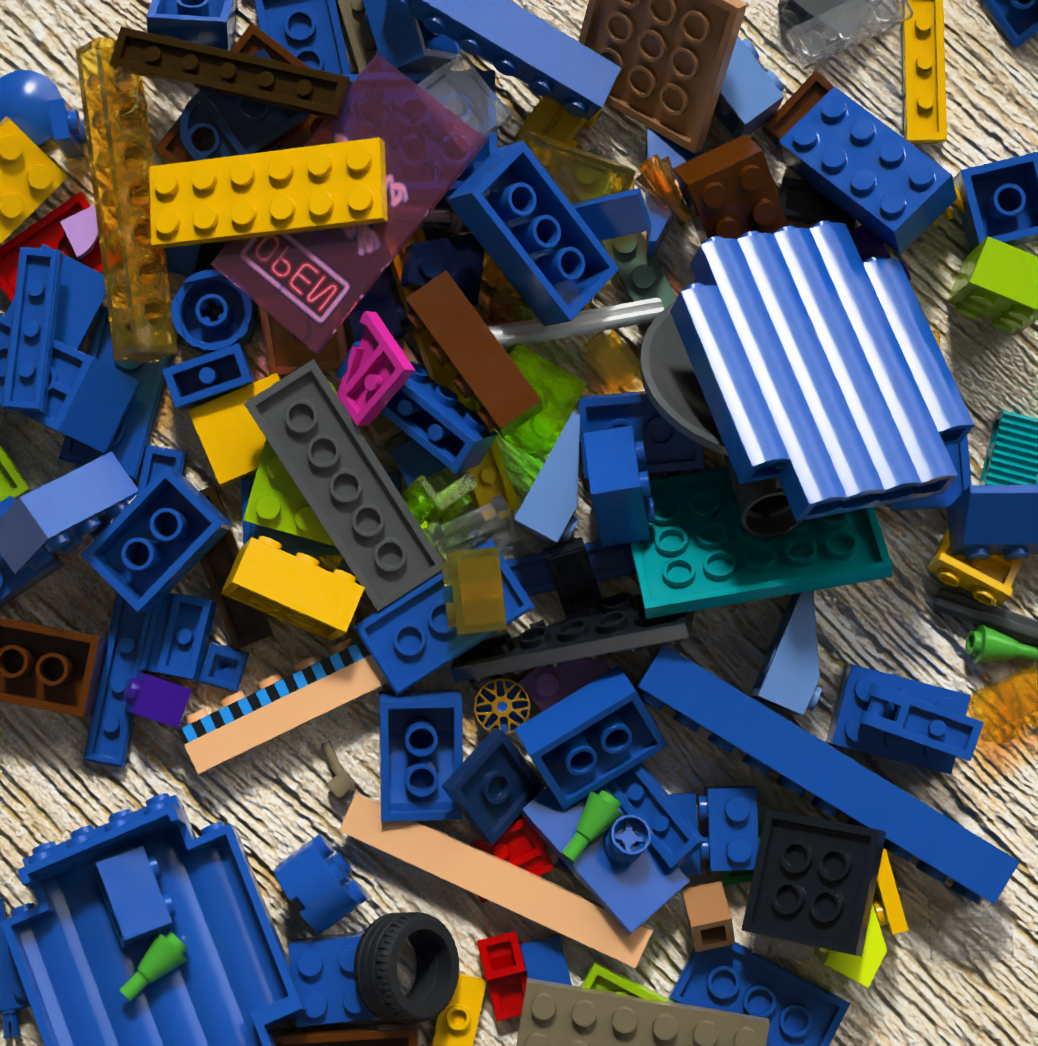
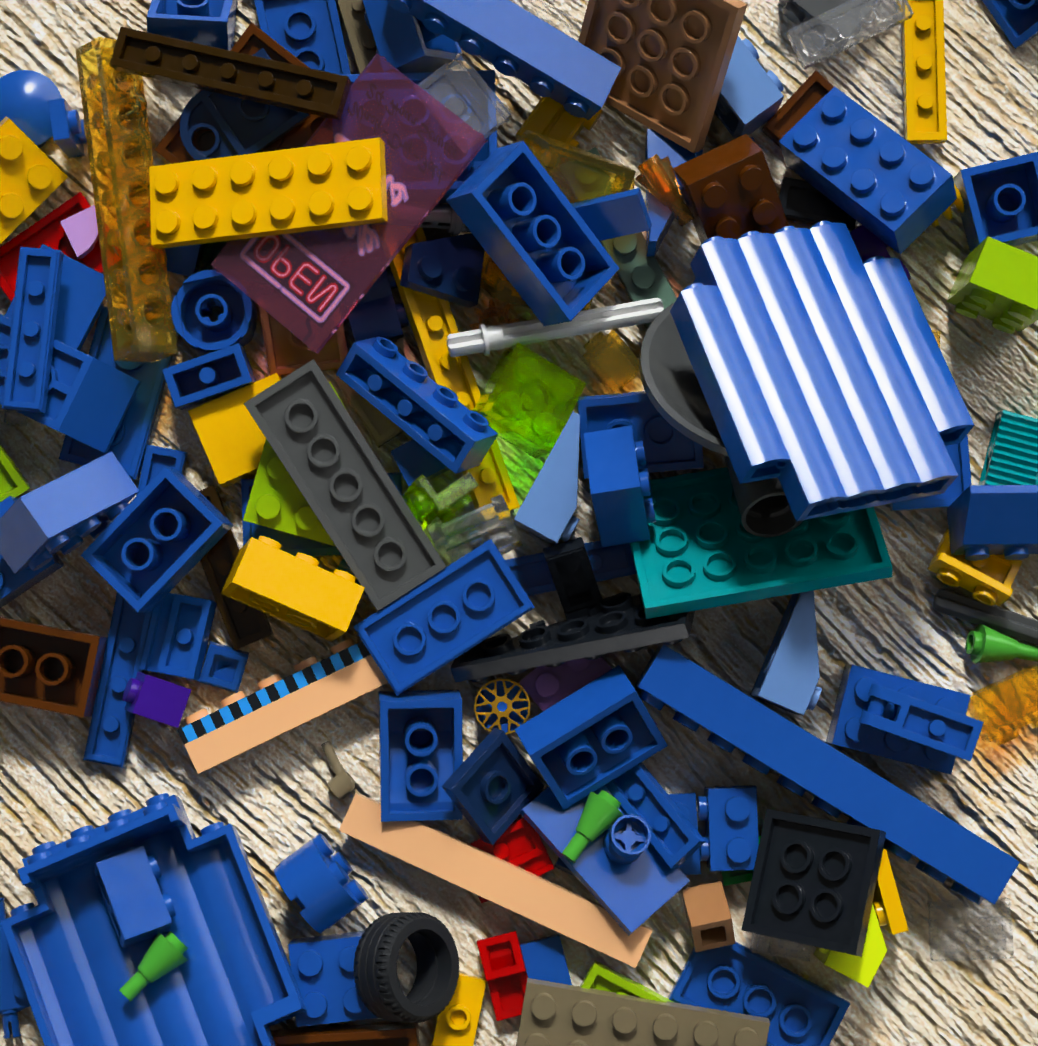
(373, 371): dark pink wing -> none
(473, 354): reddish brown brick -> none
(476, 591): clear yellow brick -> none

